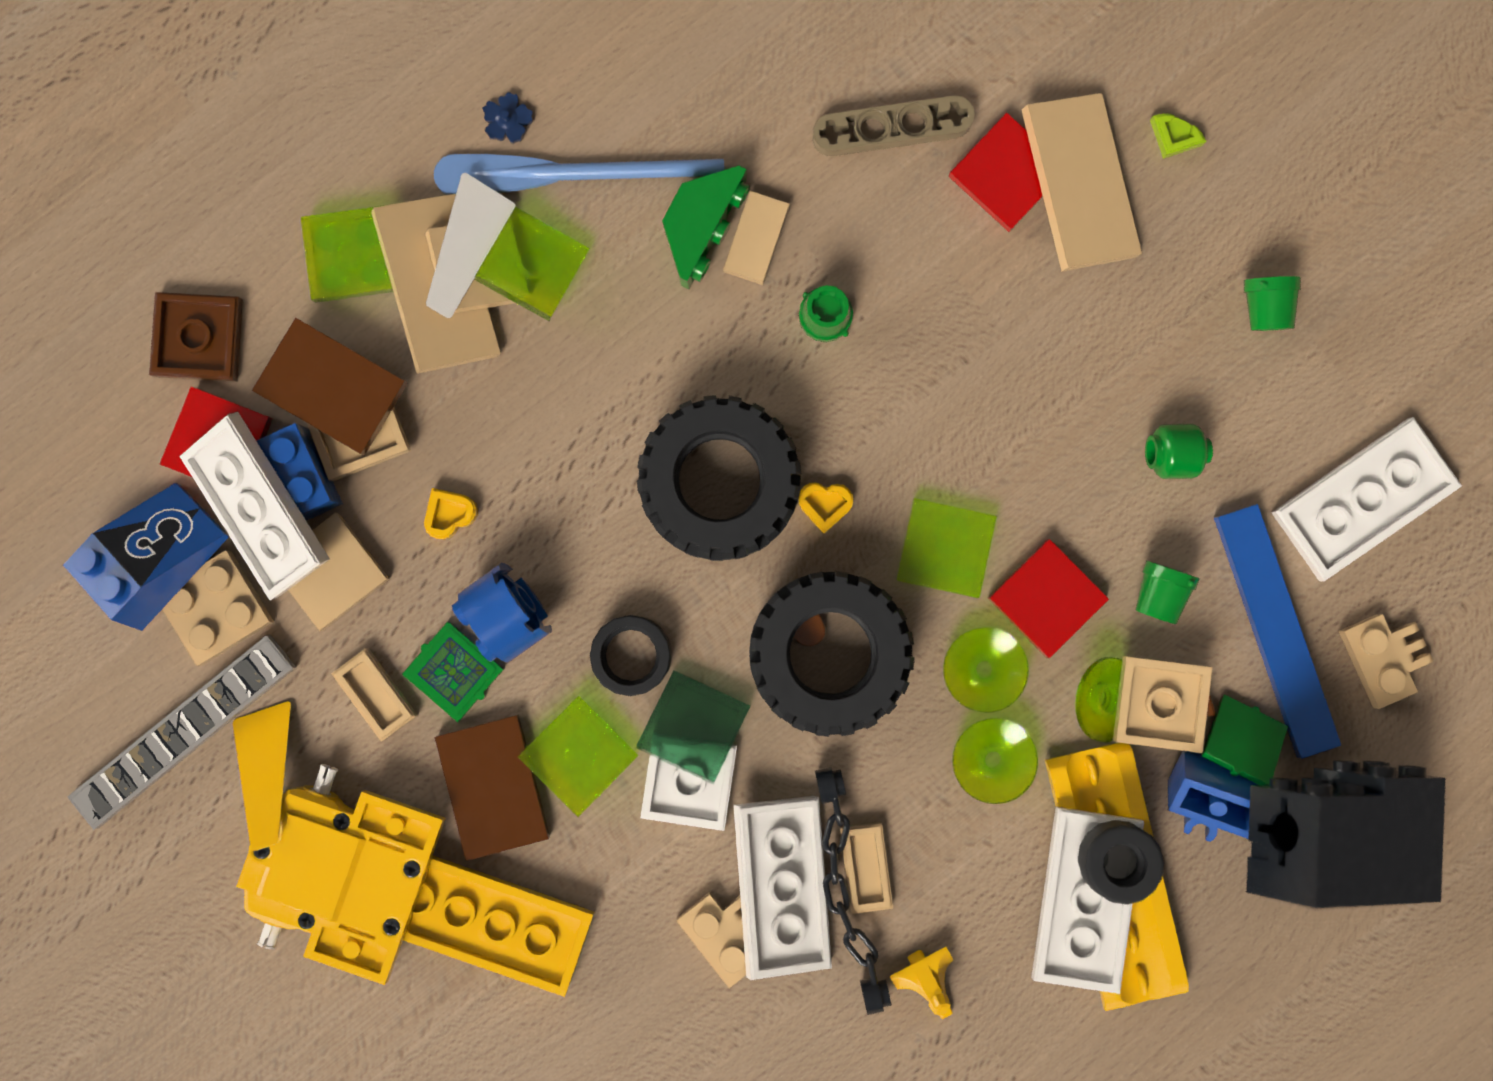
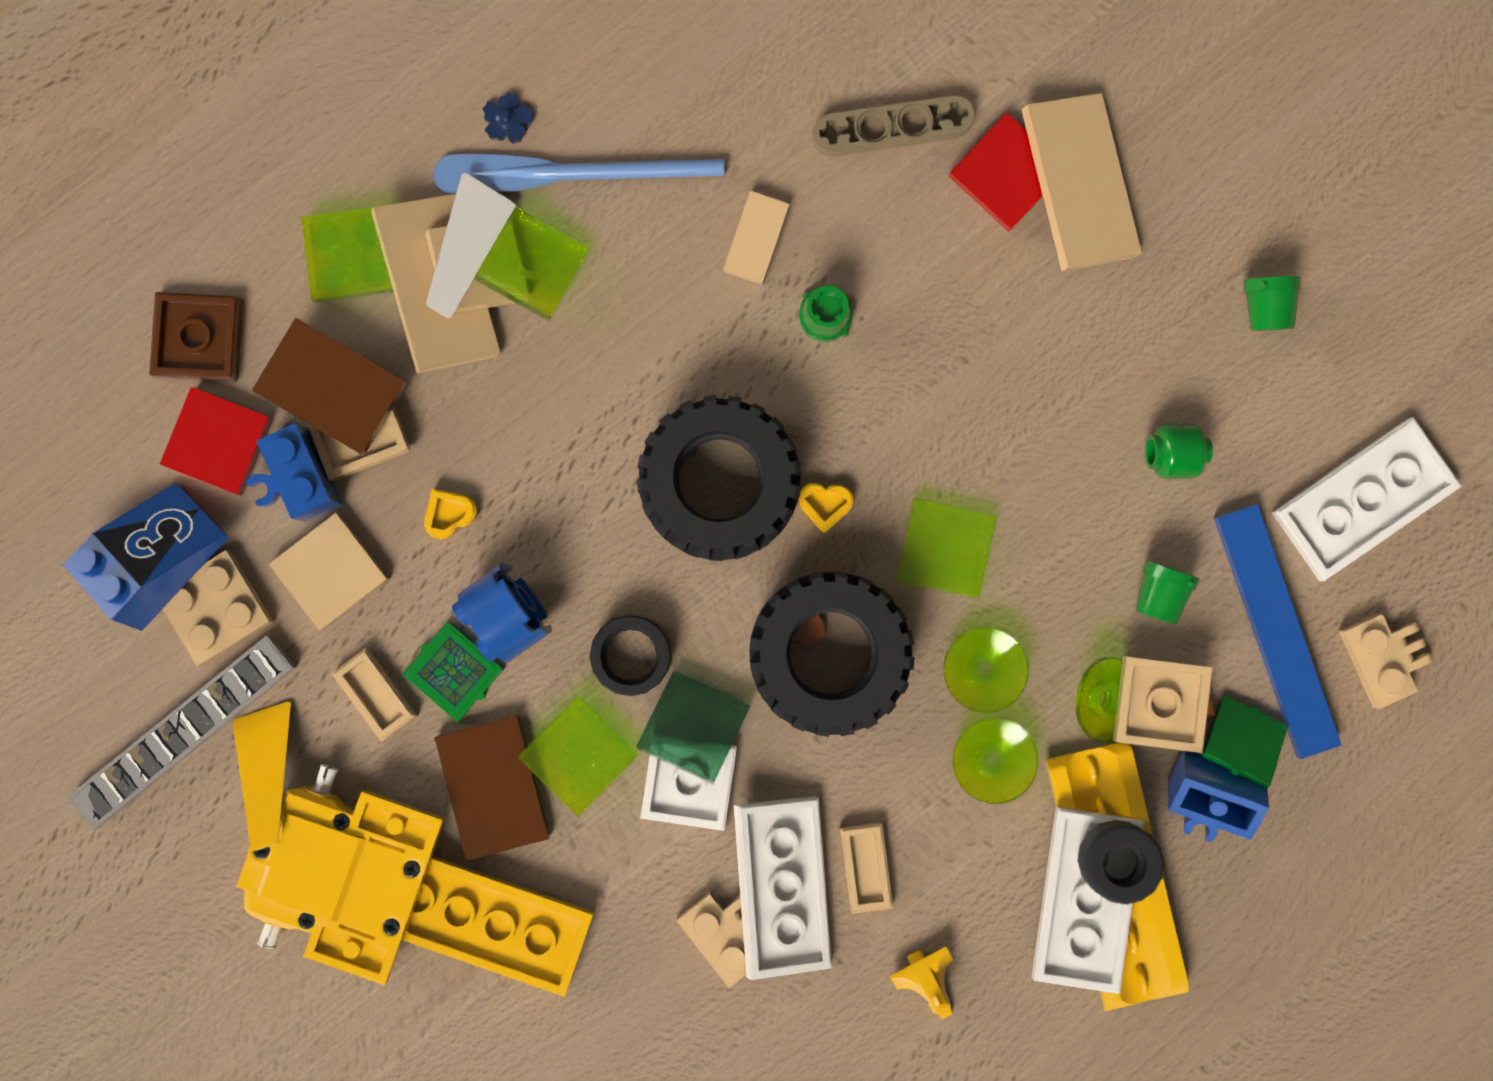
(254, 506): white tile -> none
(699, 219): green slope -> none
(874, 992): black piece -> none
(1048, 598): red tile -> none
(1175, 134): lime tile -> none
(1348, 837): black piece -> none

